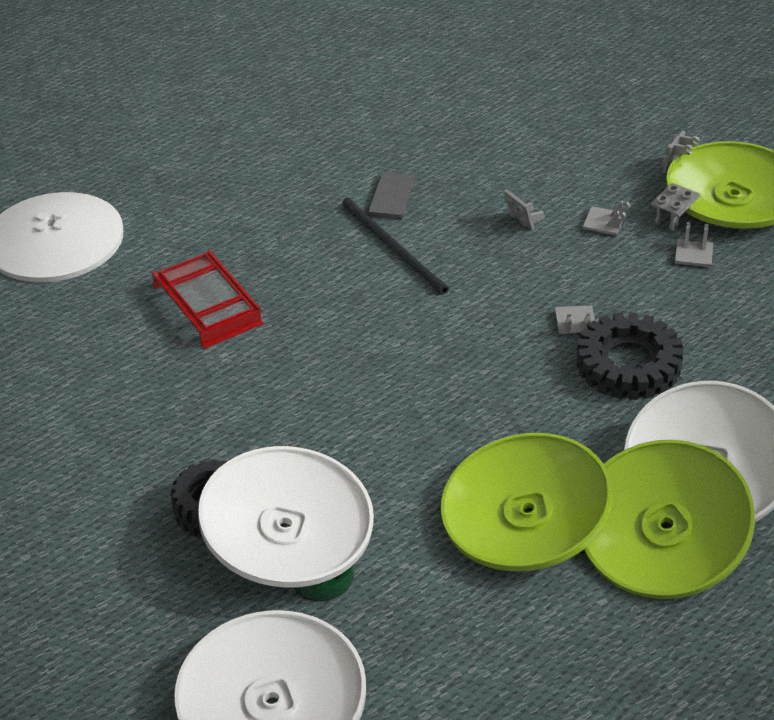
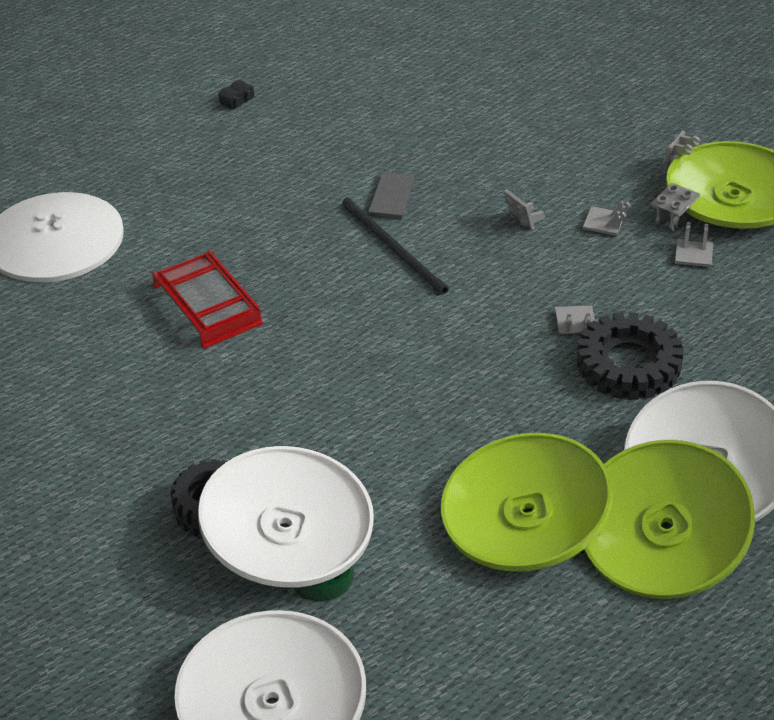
(236, 94): none -> black brick

